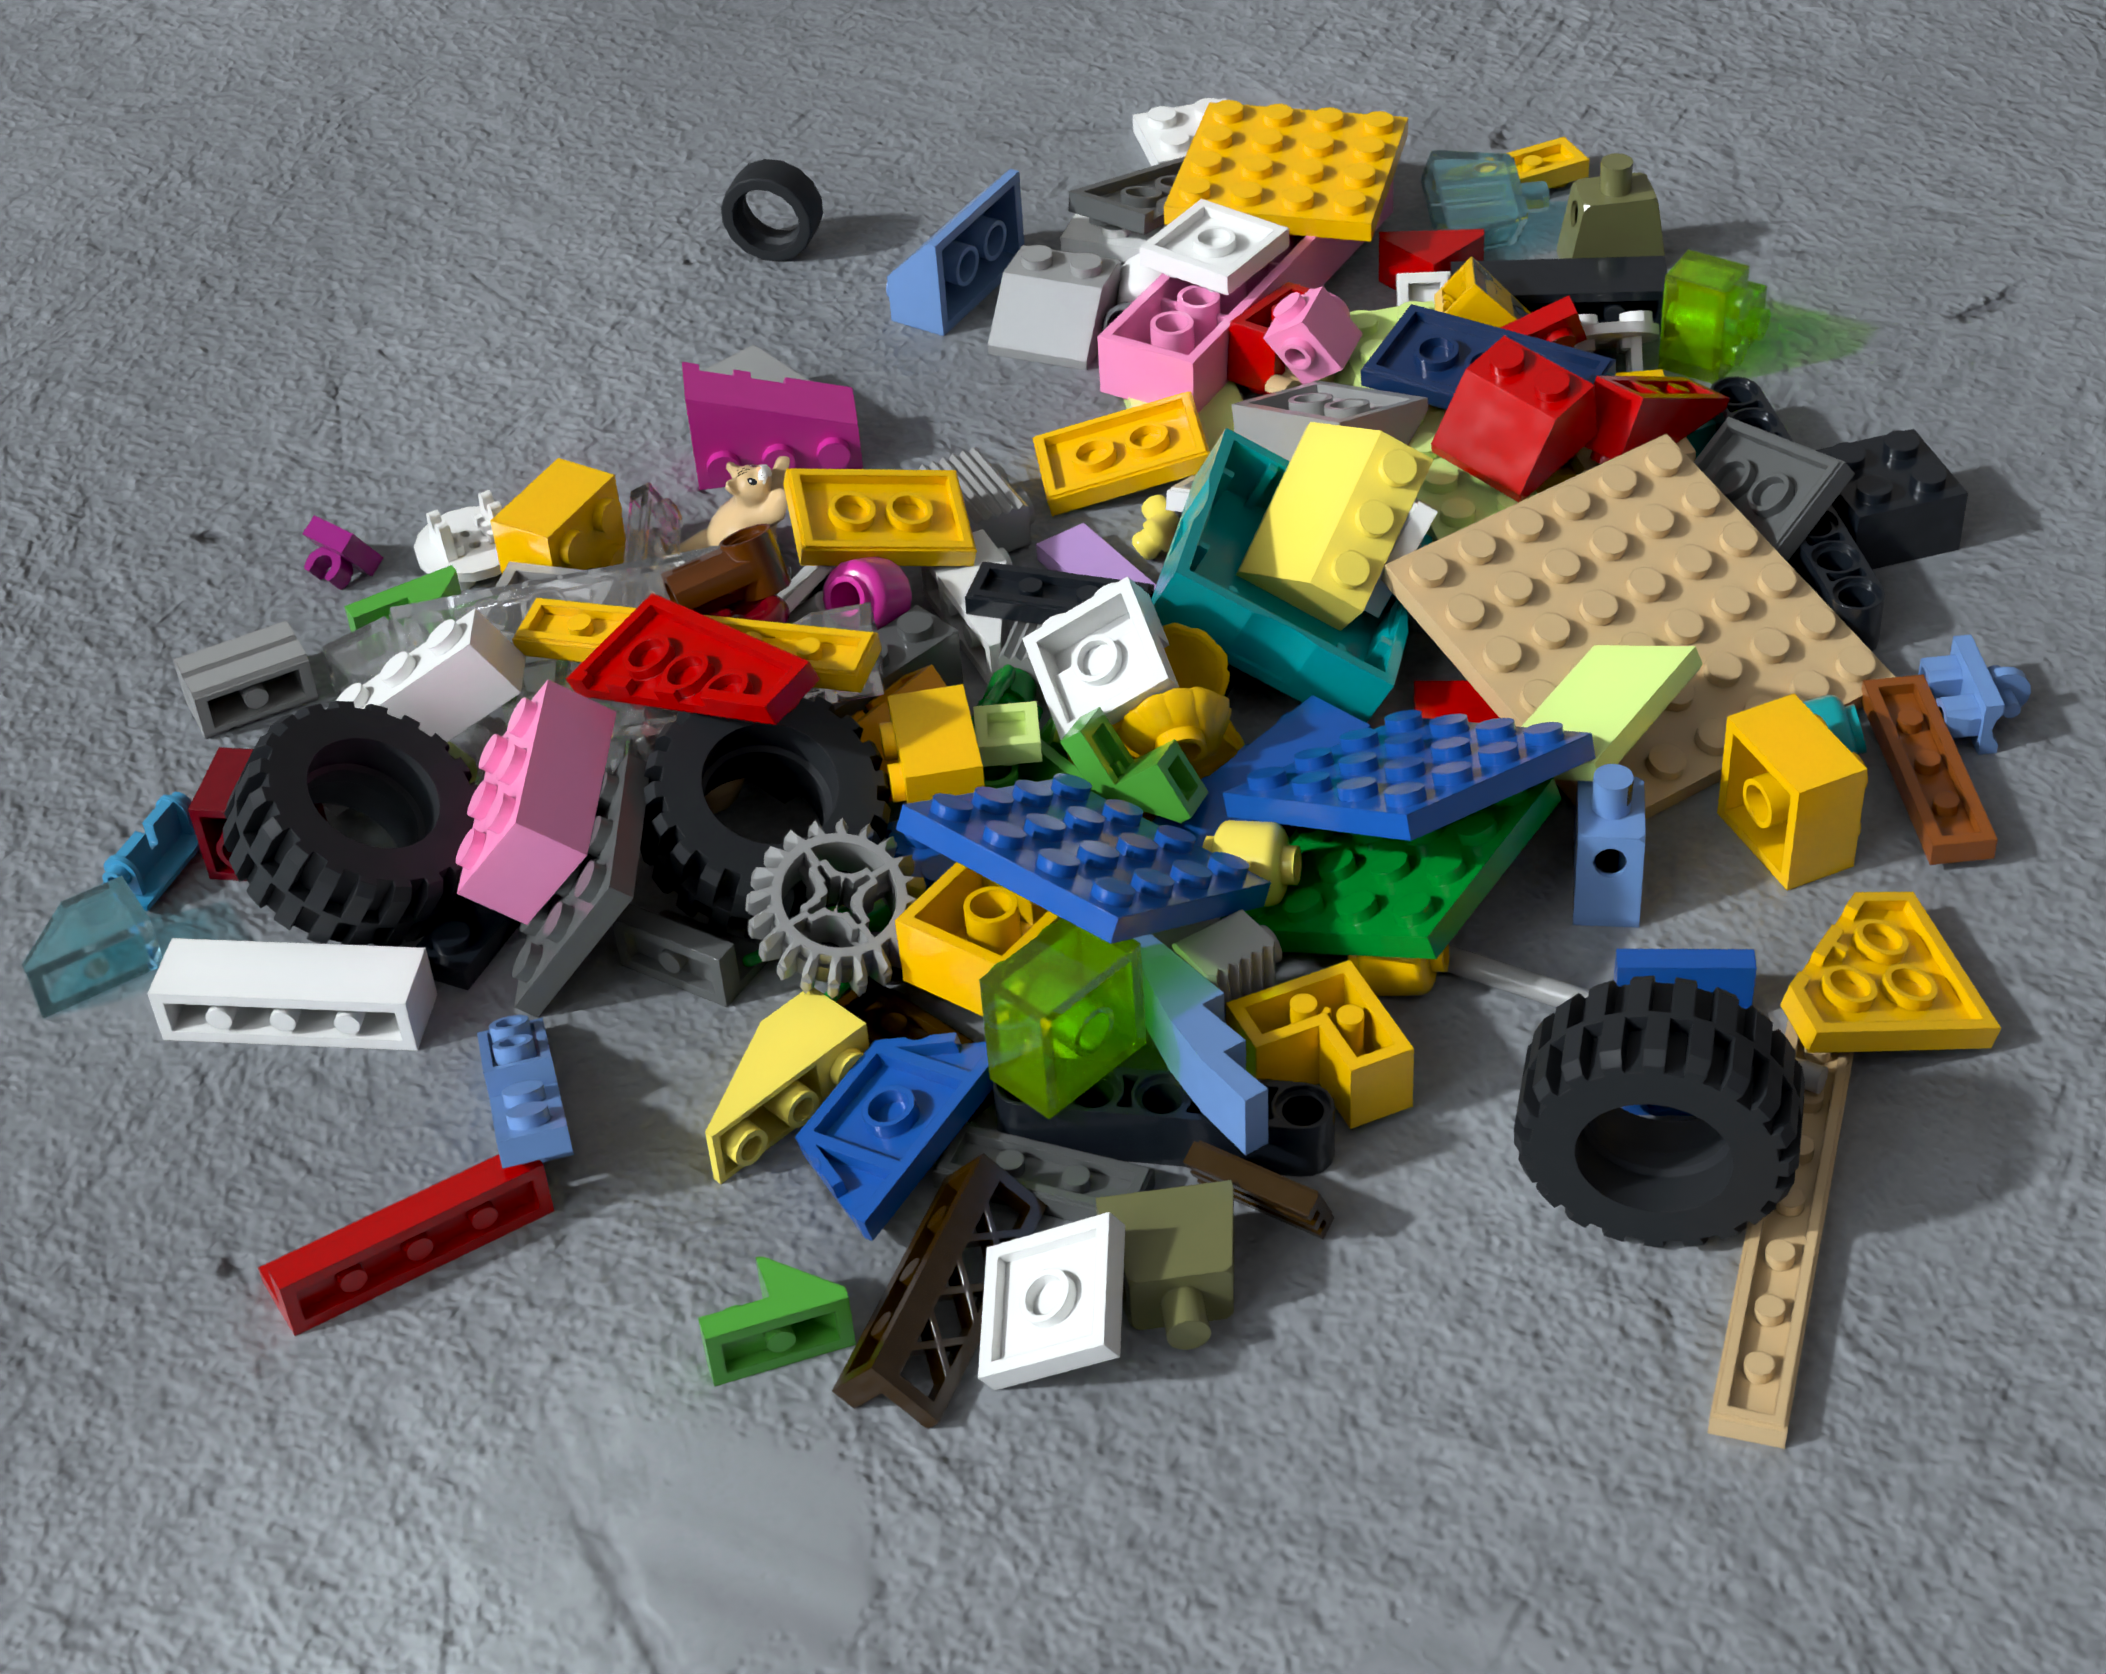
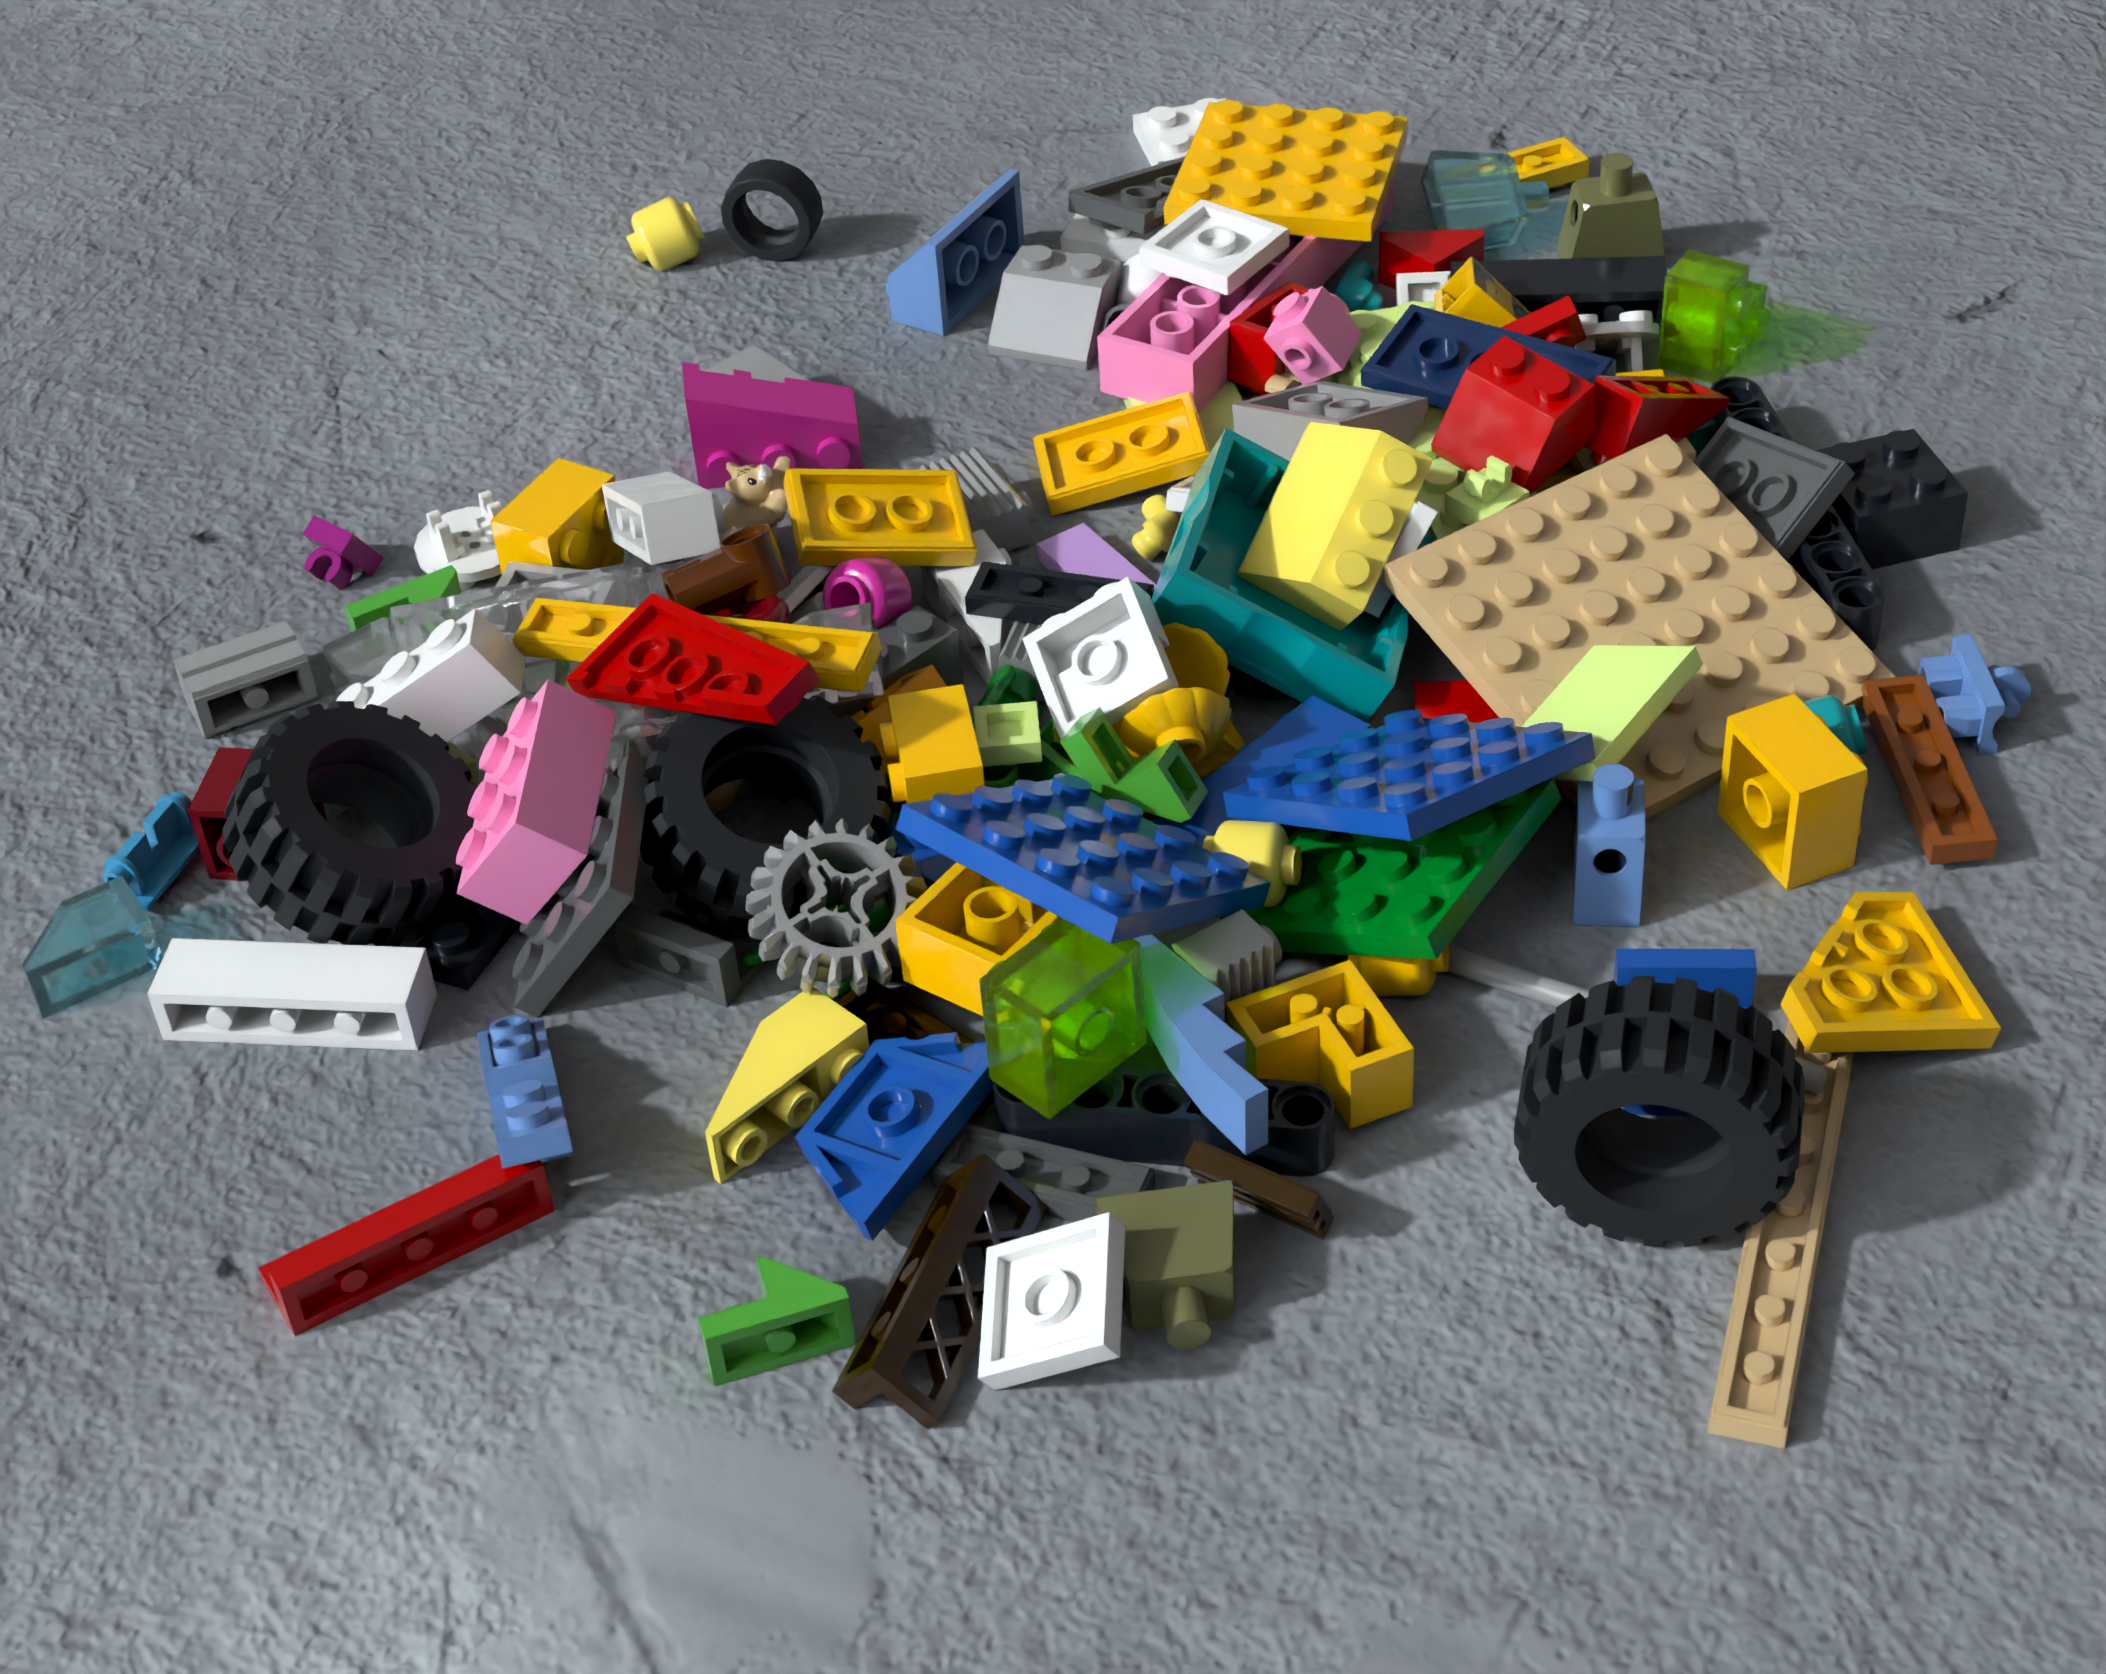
(663, 517): none -> white brick
(665, 234): none -> light yellow head
(1357, 289): none -> teal arm
(1484, 493): none -> yellowish green tile

